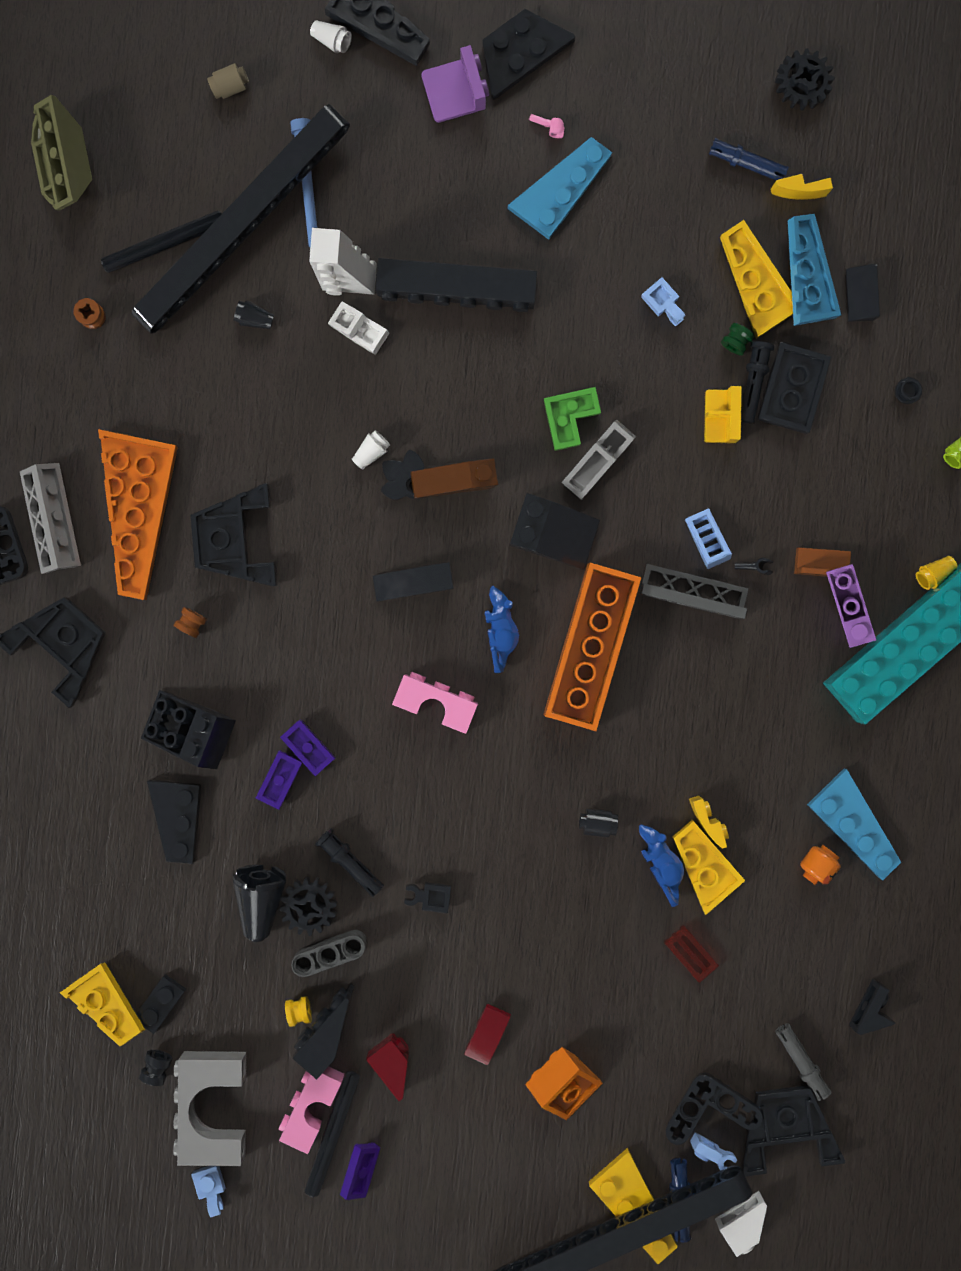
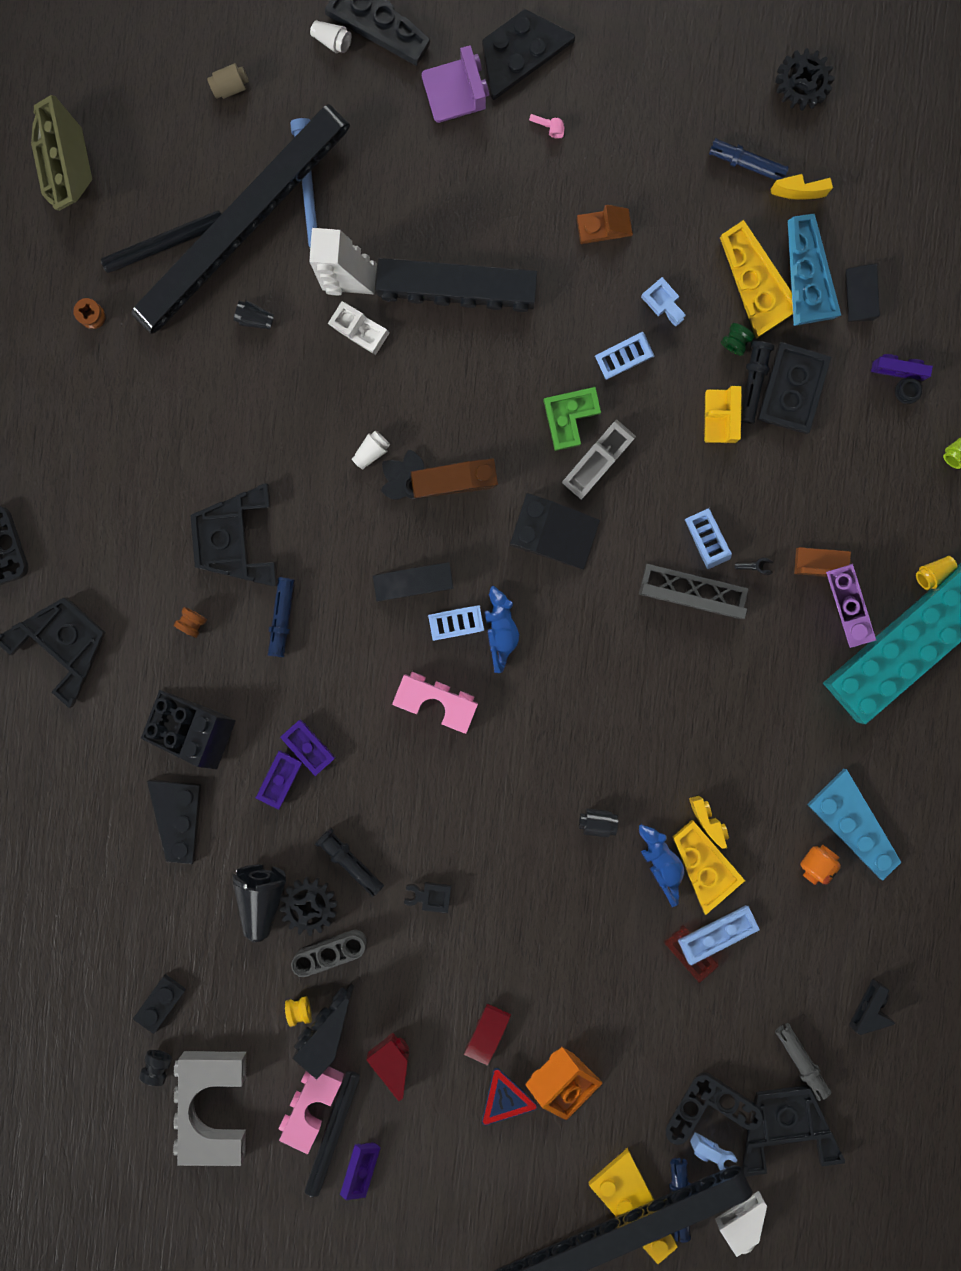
(52, 517): light grey fence -> none
(105, 1003): yellow wing -> none
(136, 495): orange wing -> none
(208, 1185): light blue plate -> none
(281, 617): none -> dark blue pin
(447, 634): none -> light blue slope
(505, 1099): none -> piece
(557, 192): dark azure wing -> none
(592, 646): orange brick -> none
(604, 225): none -> dark orange slope
(648, 354): none -> light blue slope
(718, 935): none -> light blue tile
(890, 365): none -> dark purple plate

